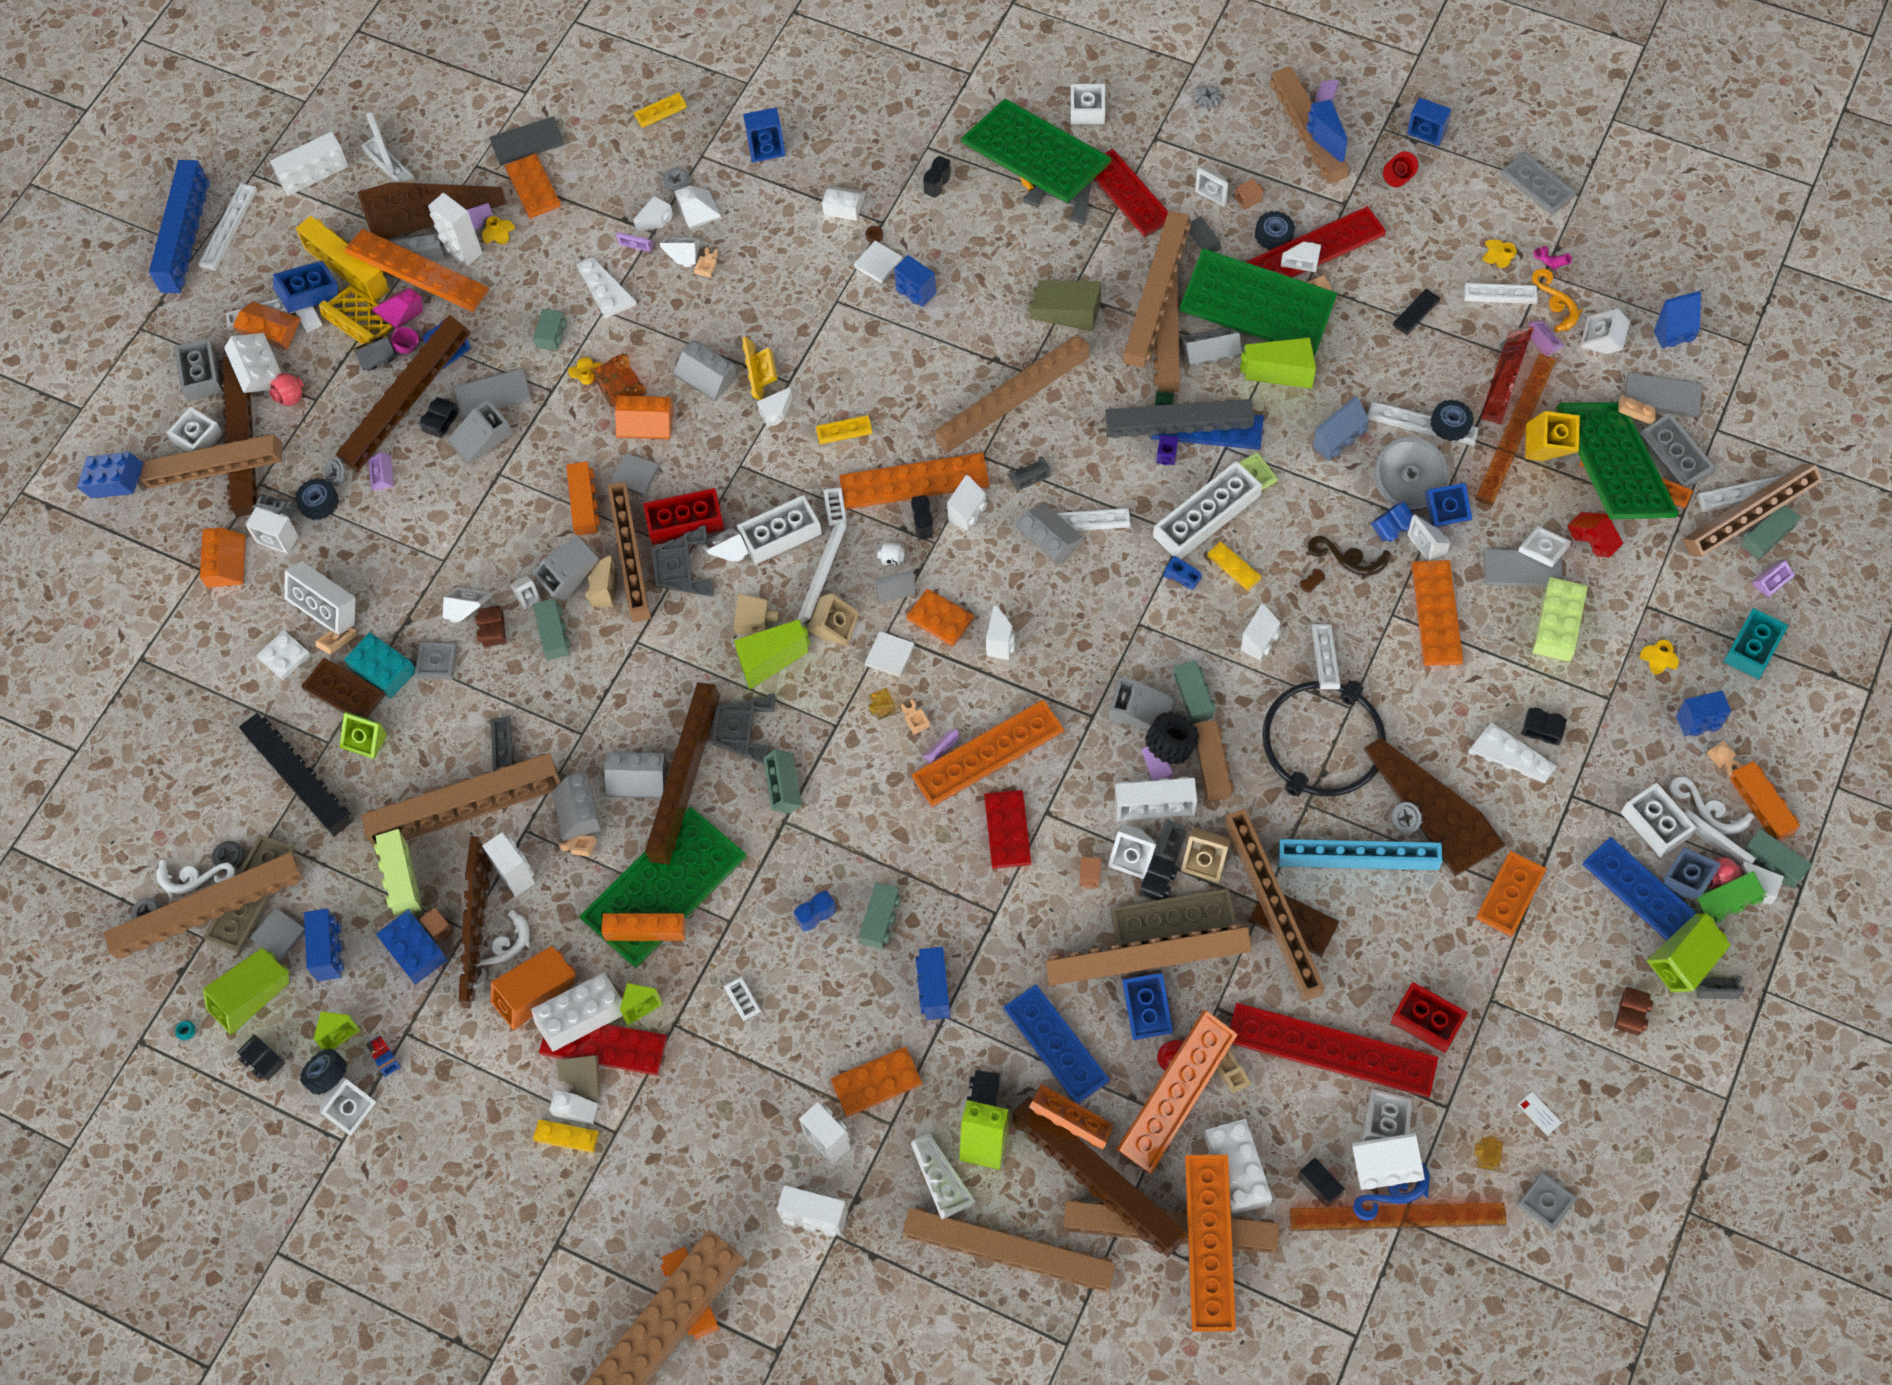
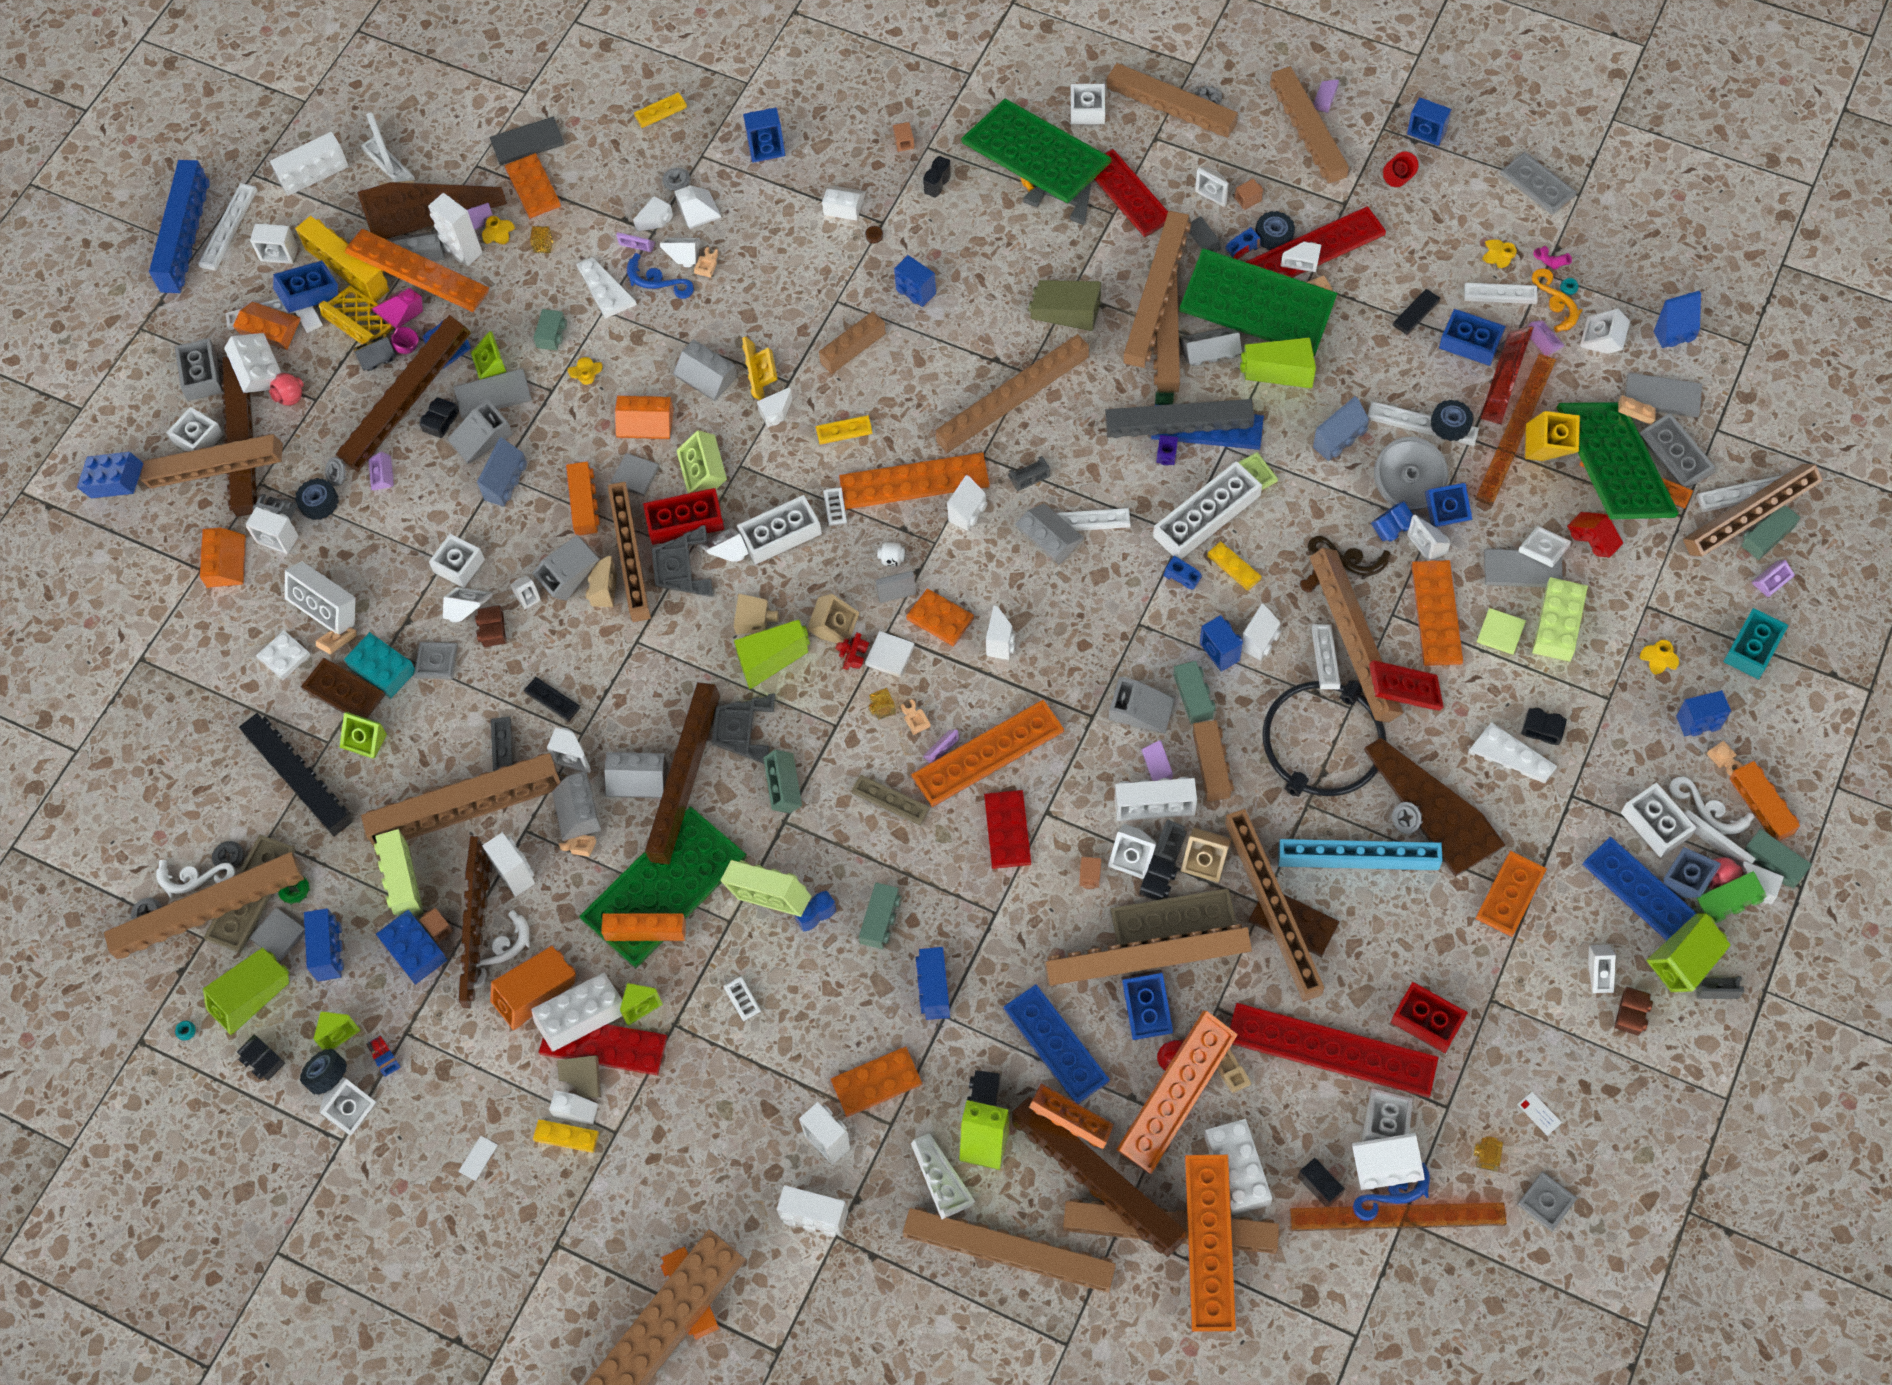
(274, 243): none -> white brick
(303, 888): none -> green gear
(456, 560): none -> white brick
(478, 1158): none -> white sticker
(488, 358): none -> lime slope
(501, 473): none -> sand blue slope
(541, 239): none -> clear yellow brick
(551, 629): sand green brick -> none
(552, 699): none -> black tile
(567, 750): none -> white slope
(618, 379): clear orange piece -> none
(632, 268): none -> blue plant
(701, 462): none -> yellowish green slope
(766, 887): none -> yellowish green brick
(821, 572): white tile -> none
(852, 342): none -> medium nougat brick
(856, 644): none -> red hips
(878, 262): white tile -> none
(890, 800): none -> dark tan plate
(903, 136): none -> nougat brick
(922, 517): black brick -> none
(1172, 100): none -> medium nougat brick
(1172, 737): black tyre -> none
(1221, 643): none -> blue brick
(1243, 243): none -> blue leg
(1327, 128): blue slope -> none
(1352, 628): none -> medium nougat brick
(1406, 685): none -> red plate
(1472, 337): none -> blue brick
(1501, 631): none -> yellowish green tile
(1569, 282): none -> teal plate
(1601, 968): none -> white slope

